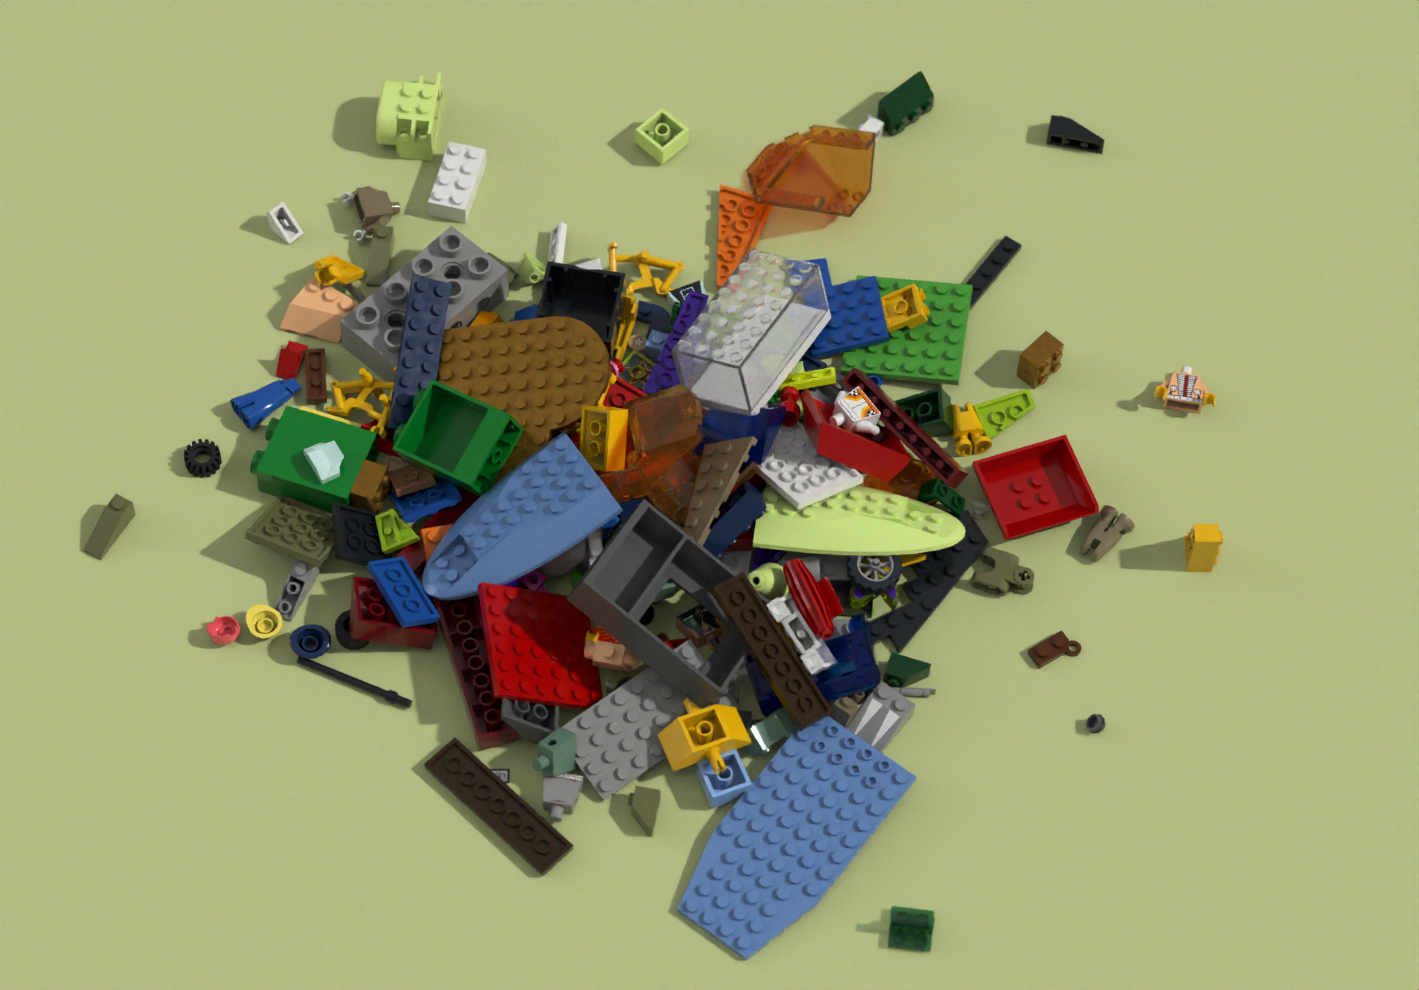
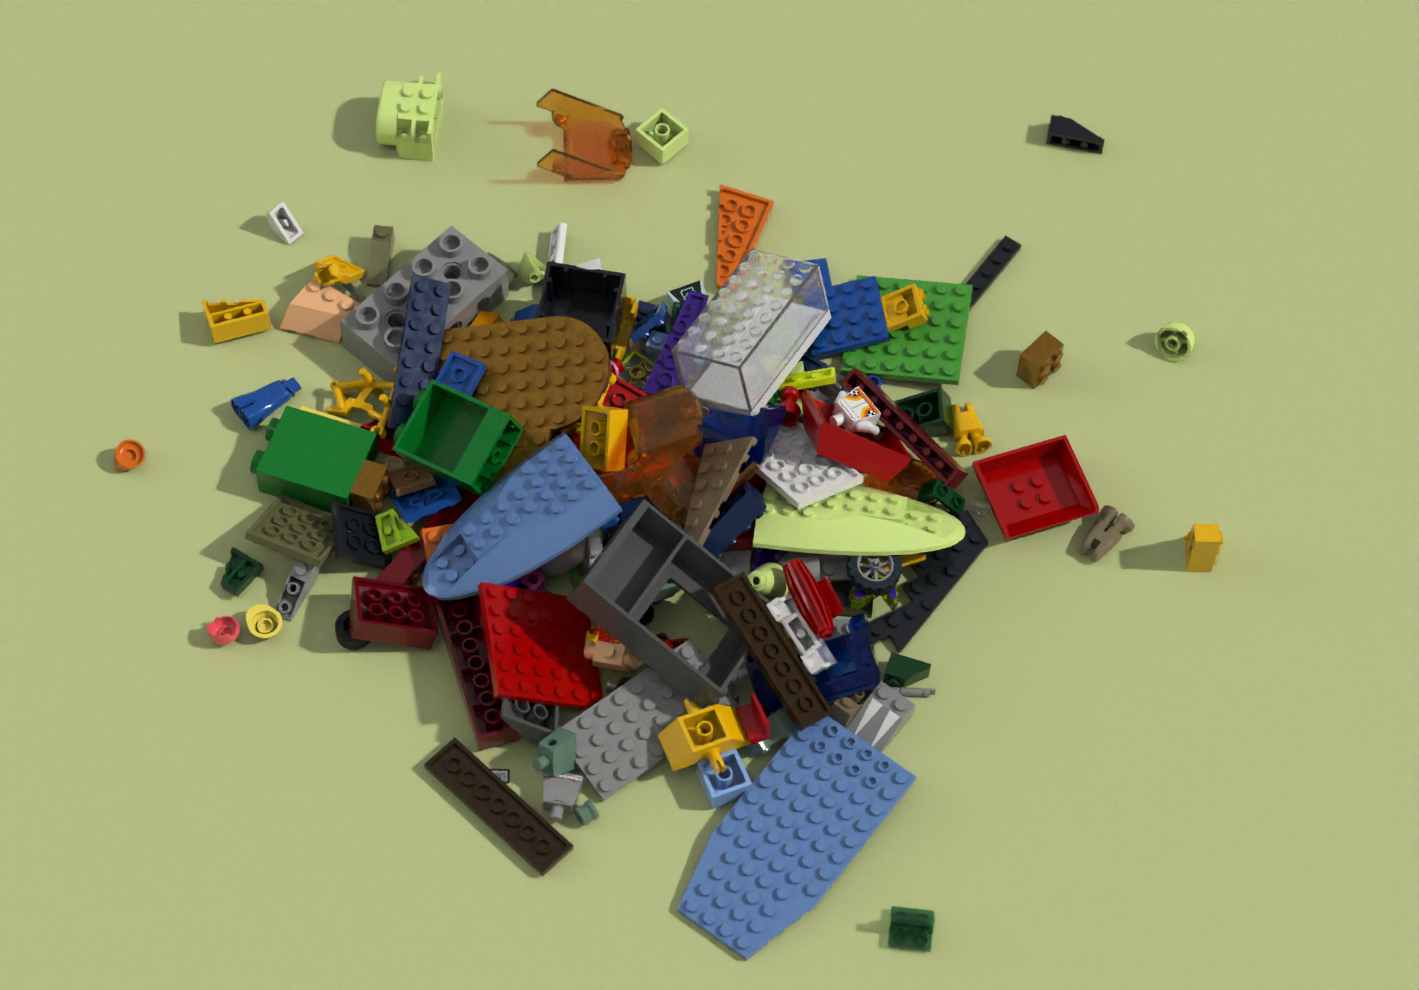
(110, 526): olive slope -> none
(128, 455): none -> orange piece
(202, 448): black tyre -> none
(236, 319): none -> yellow wedge
(240, 572): none -> dark green wing
(290, 360): red slope -> none
(310, 641): dark blue hat -> none
(315, 376): reddish brown plate -> none
(325, 460): light aqua slope -> none
(371, 208): dark tan torso -> none
(390, 696): black bar -> none
(403, 592): blue plate -> none
(457, 182): white brick -> none
(461, 373): none -> blue plate
(586, 813): none -> sand green wheel
(594, 140): none -> clear orange windscreen
(643, 261): yellow piece -> none
(645, 807): olive slope -> none
(652, 319): none -> blue plate
(700, 627): torso -> none
(754, 721): none -> red panel
(815, 171): clear orange windscreen -> none
(872, 125): white brick -> none
(905, 104): dark green slope -> none
(1003, 412): lime wing -> none
(1005, 574): olive piece -> none
(1052, 649): reddish brown hinge -> none
(1096, 723): dark grey plate -> none
(1175, 340): none -> yellowish green cylinder
(1185, 392): torso -> none

